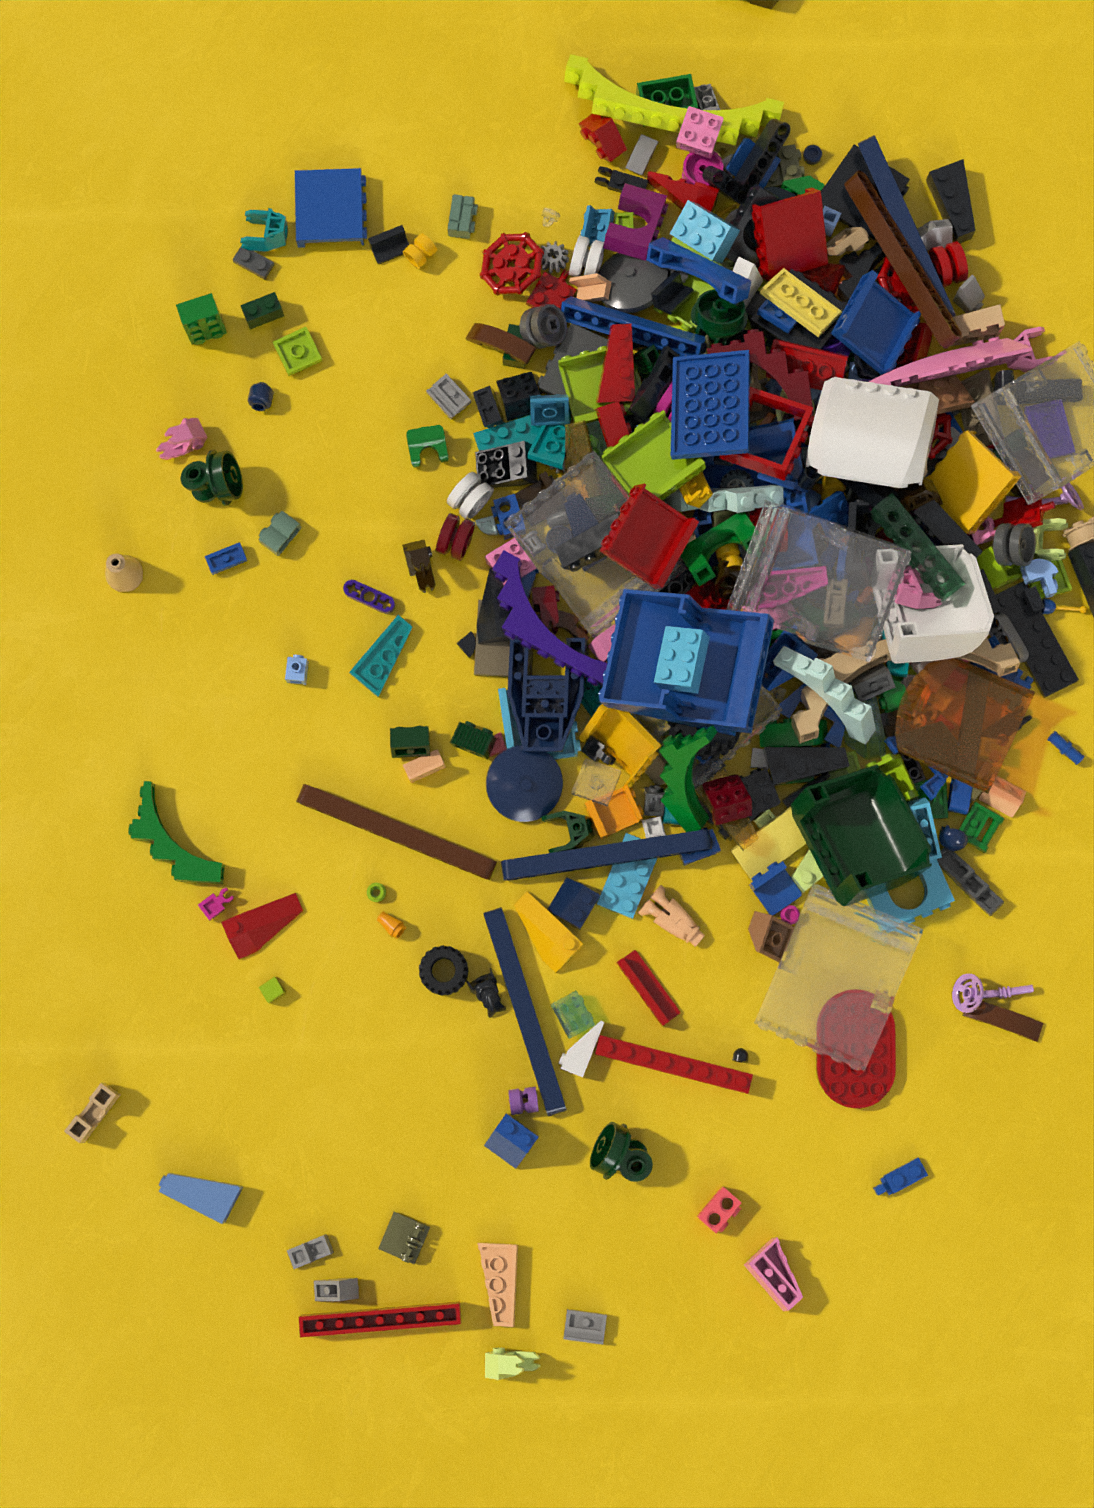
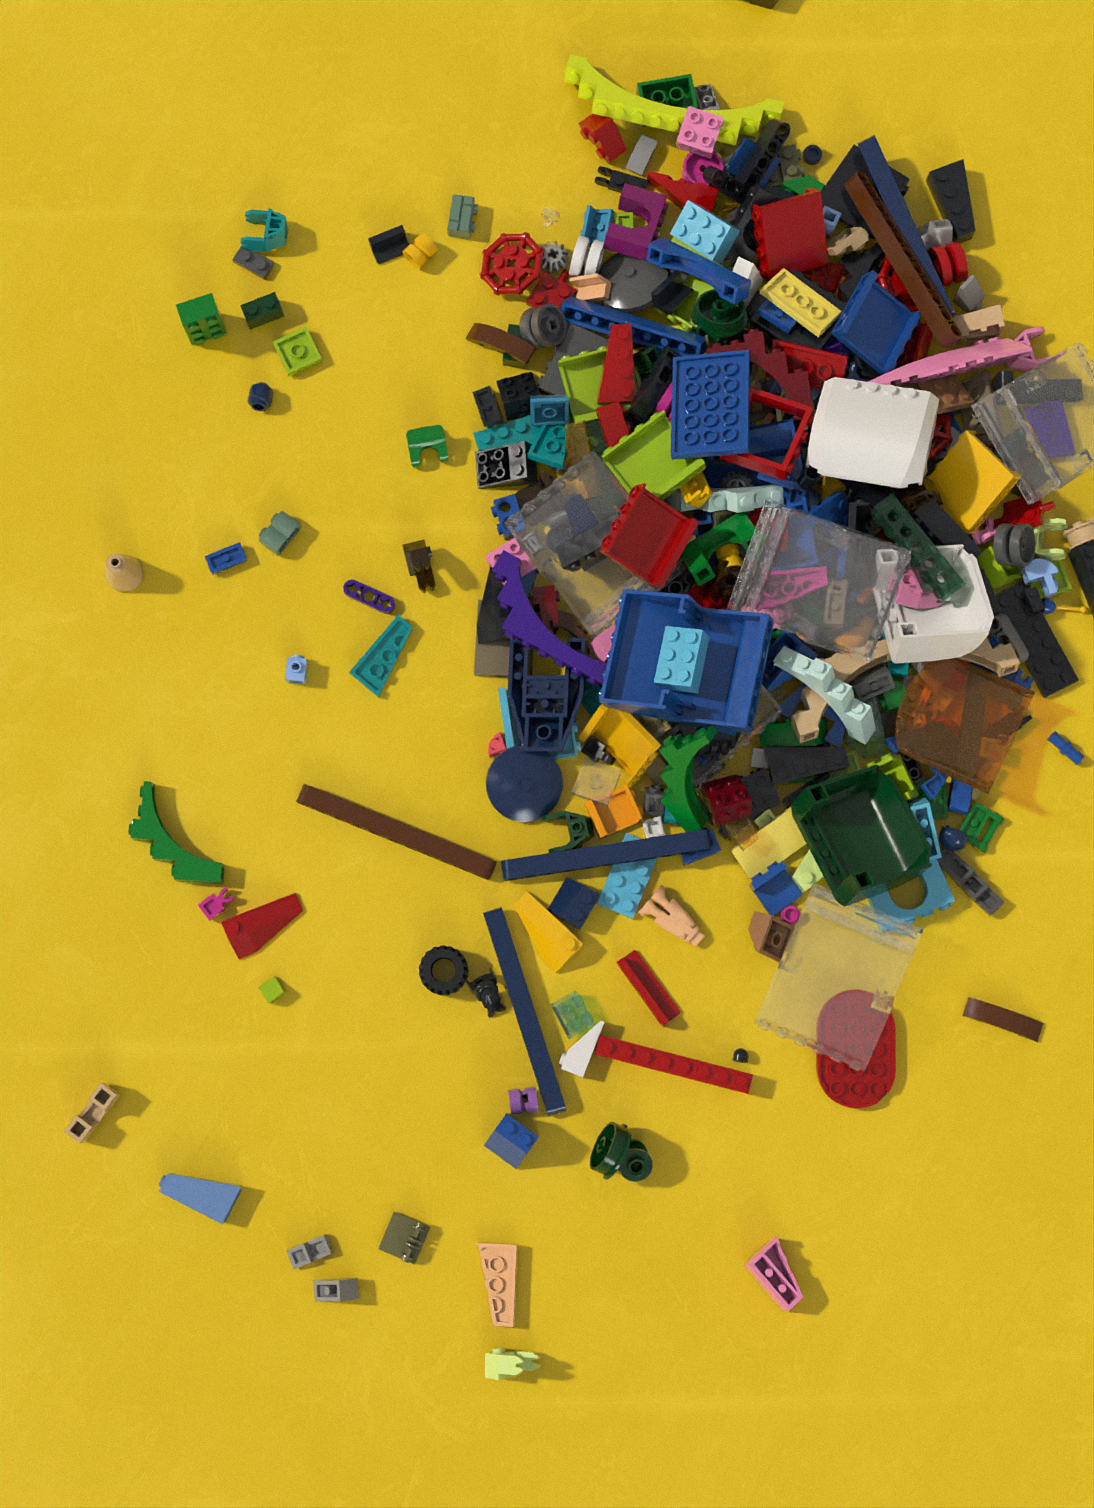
(184, 439): bright pink piece -> none
(215, 478): dark green piece -> none
(330, 206): blue panel -> none
(372, 887): lime plate -> none
(380, 1319): red brick -> none
(392, 925): light orange cone -> none
(410, 741): dark green brick -> none
(424, 766): light nougat panel -> none
(448, 396): light grey plate -> none
(455, 536): dark red wheel -> none
(467, 644): black tile -> none
(470, 495): white wheel -> none
(473, 740): dark green brick -> none
(487, 525): light aqua tile -> none
(585, 1326): light grey plate -> none
(715, 1206): coral brick -> none
(901, 1177): blue hinge -> none
(976, 995): lavender dish -> none
(1004, 797): light nougat panel -> none
(1068, 496): lavender dish -> none

